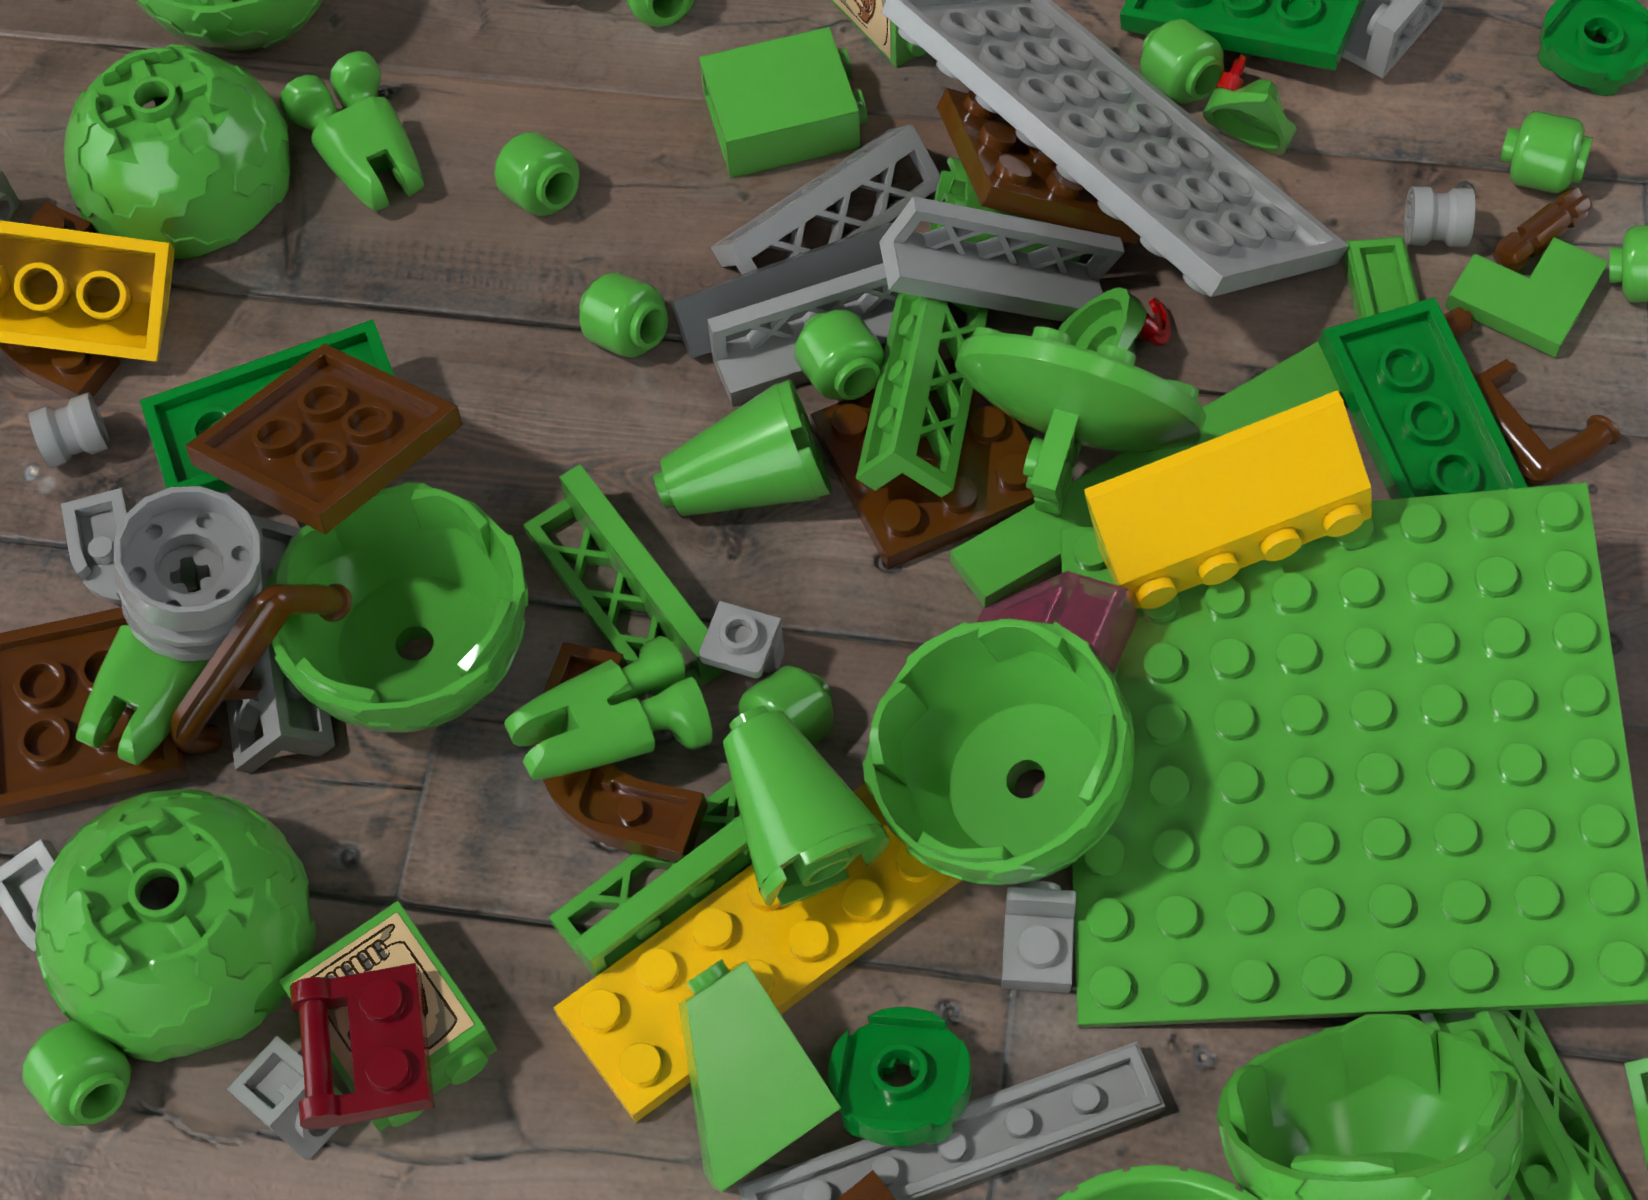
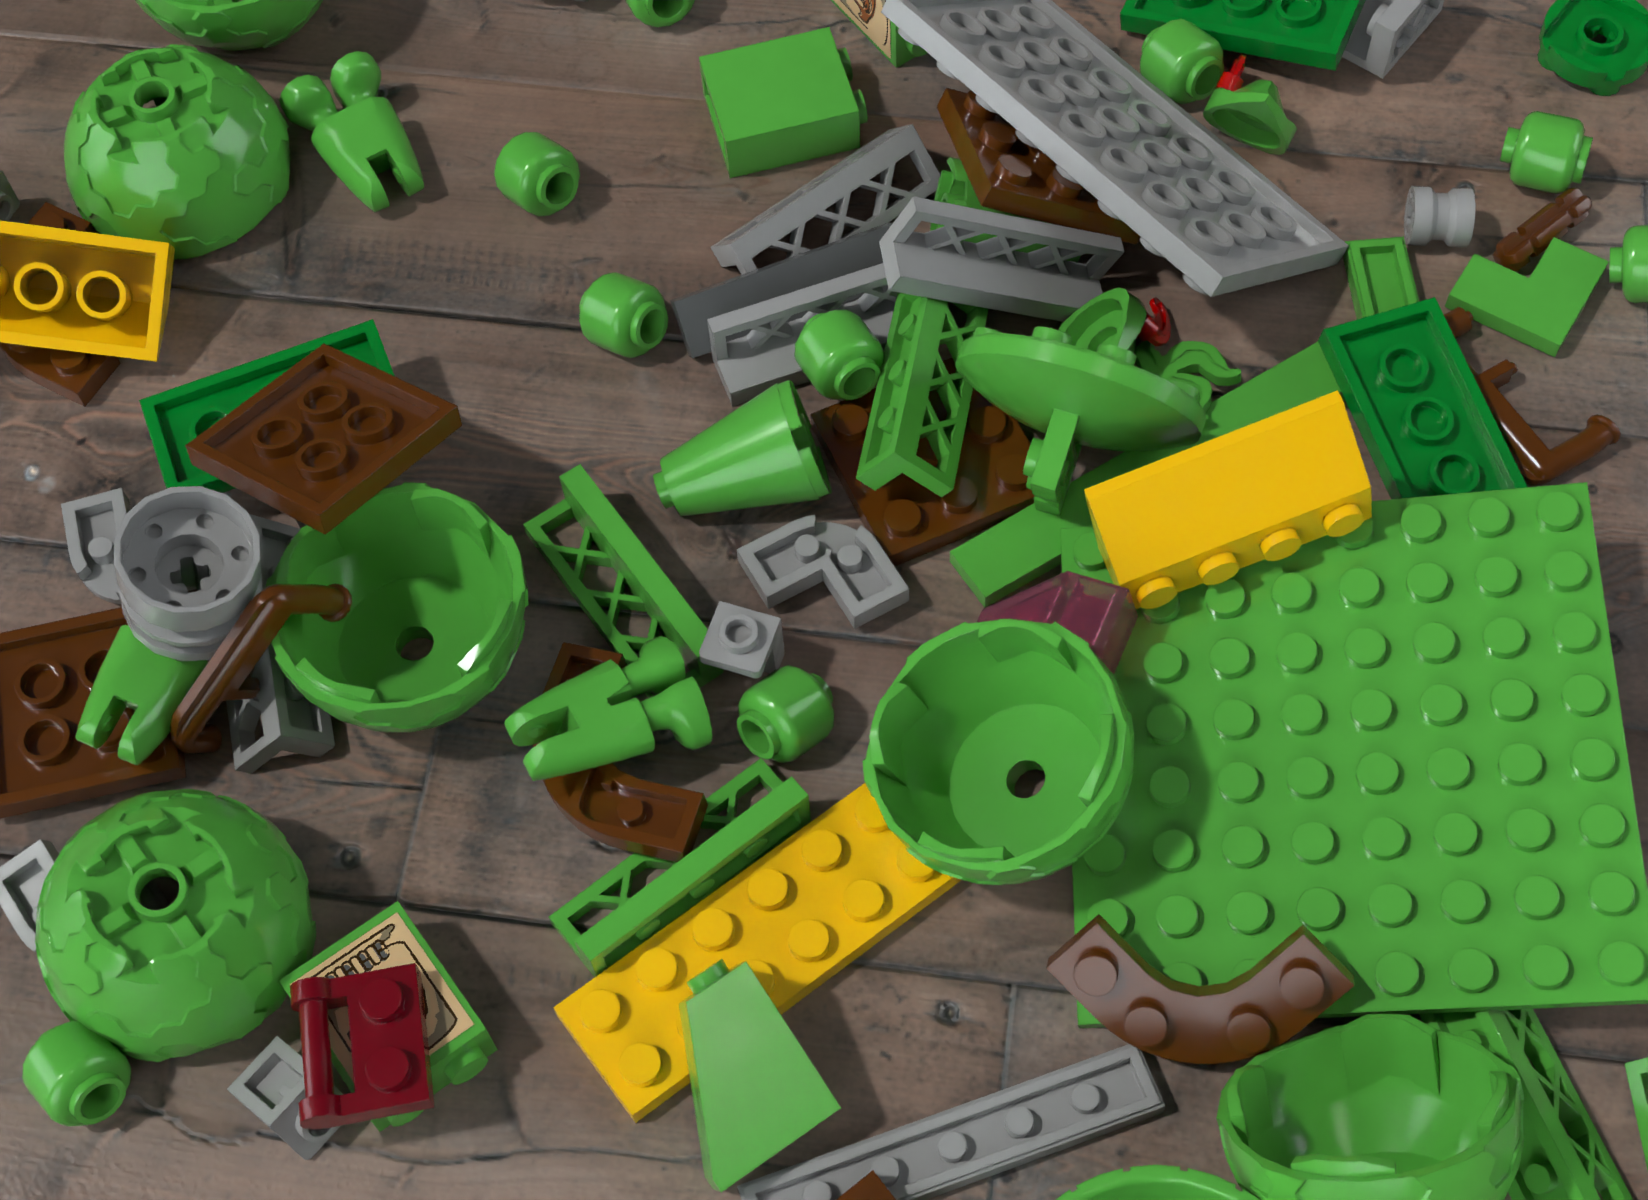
(69, 430): light grey wheel -> none
(795, 809): bright green cone -> none
(829, 552): none -> light grey plate
(907, 1113): green plate -> none
(1038, 938): light grey bracket -> none
(1185, 359): none -> bright green piece
(1200, 1021): none -> reddish brown plate

